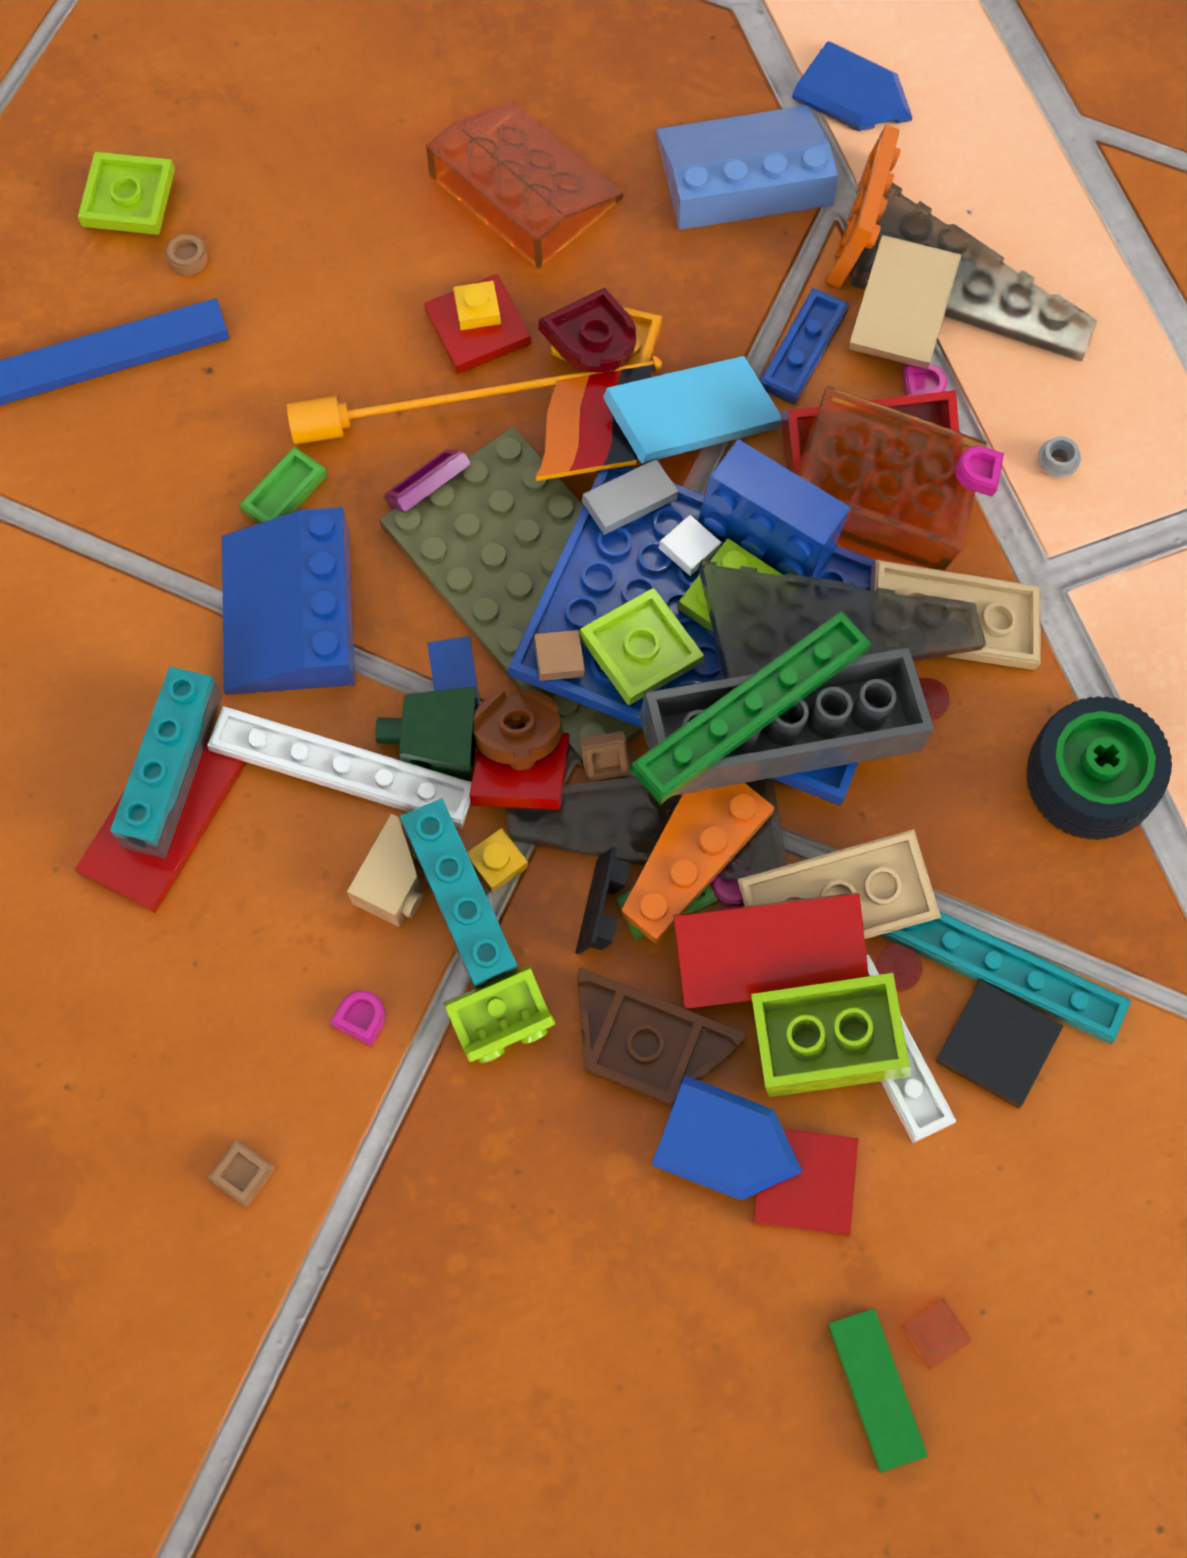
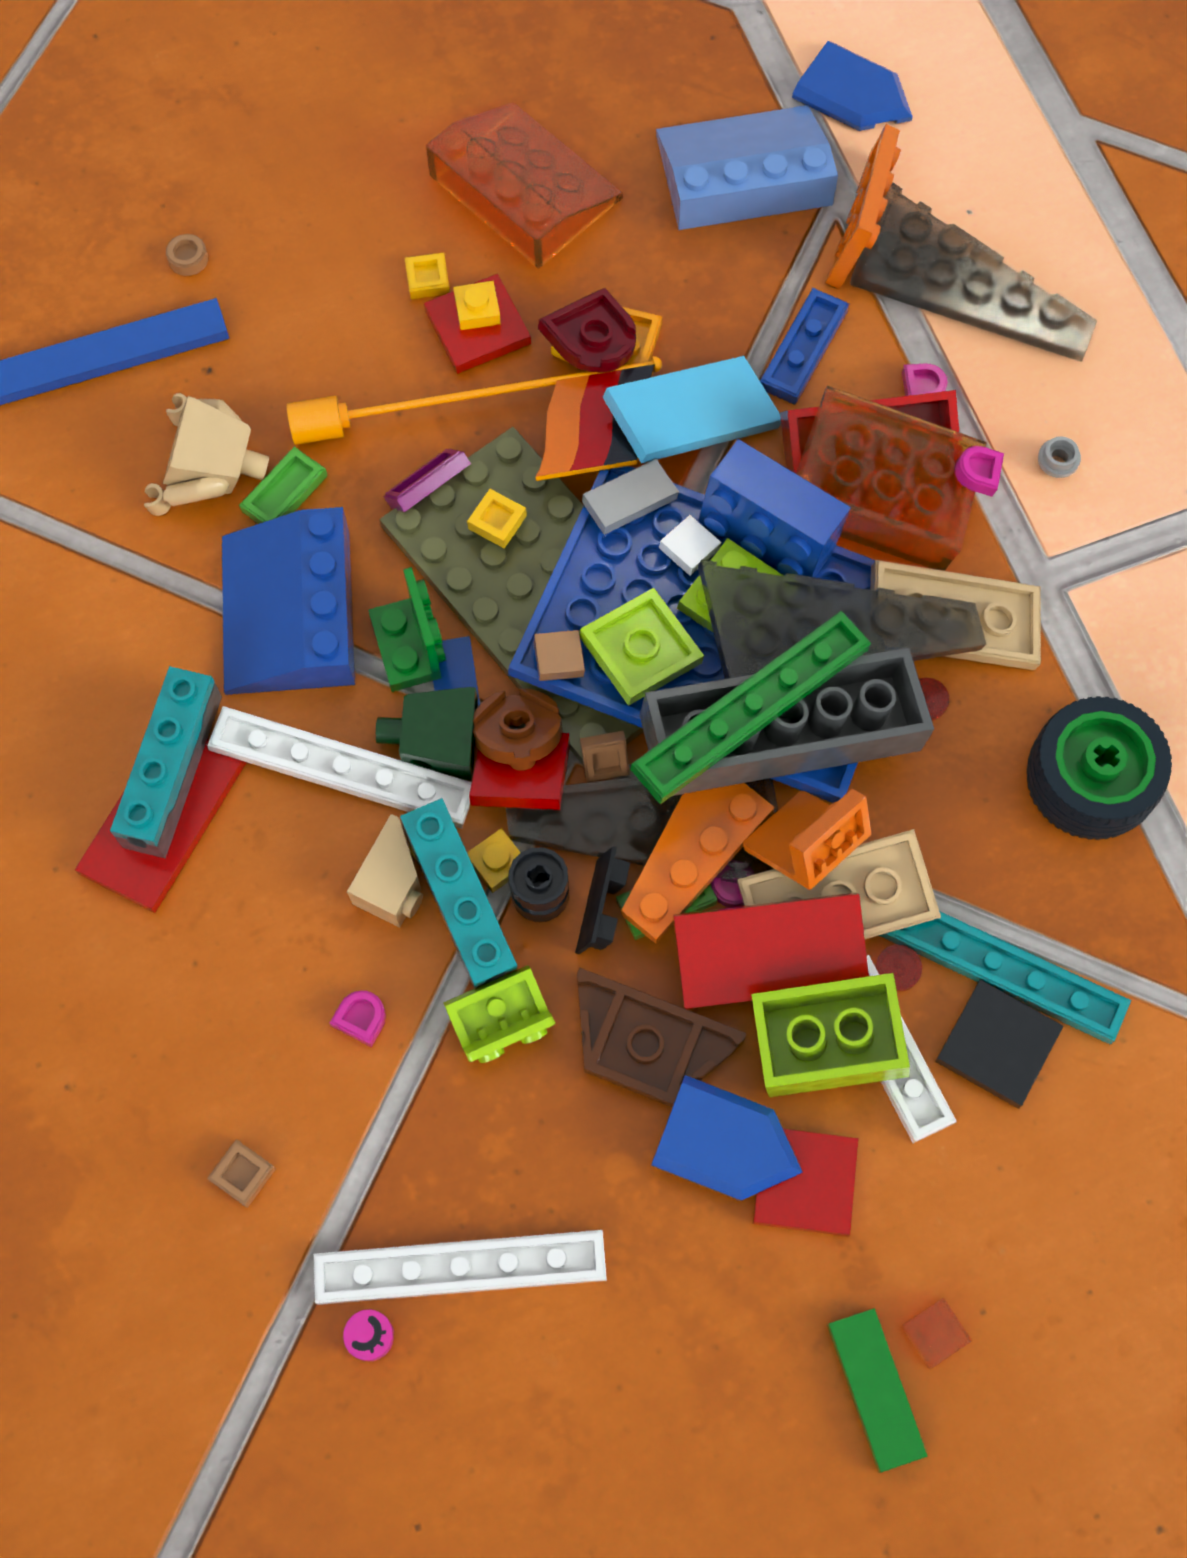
(126, 193): lime plate -> none
(205, 454): none -> tan torso
(368, 1335): none -> dark pink tile
(409, 637): none -> green bracket
(427, 275): none -> yellow tile
(459, 1267): none -> white tile
(497, 518): none -> yellow plate
(539, 884): none -> black wheel
(811, 836): none -> orange bracket
(904, 302): tan tile -> none

